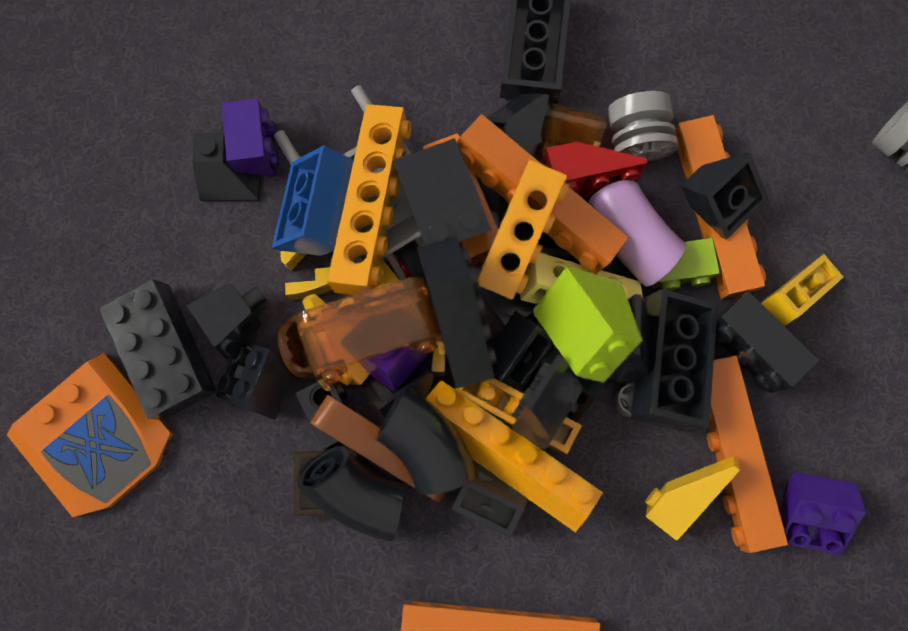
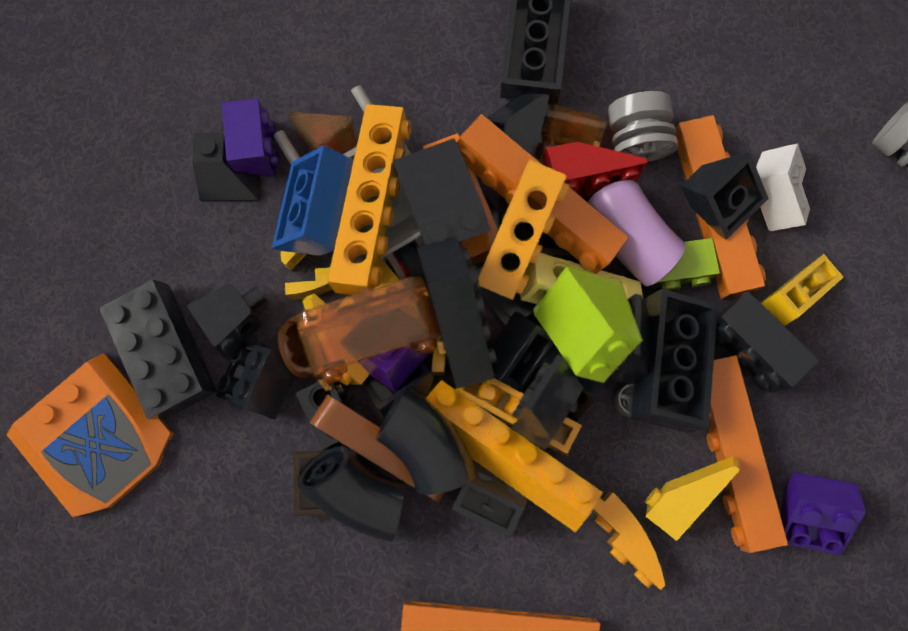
(323, 129): none -> clear orange slope
(629, 540): none -> light orange slope
(782, 178): none -> white panel

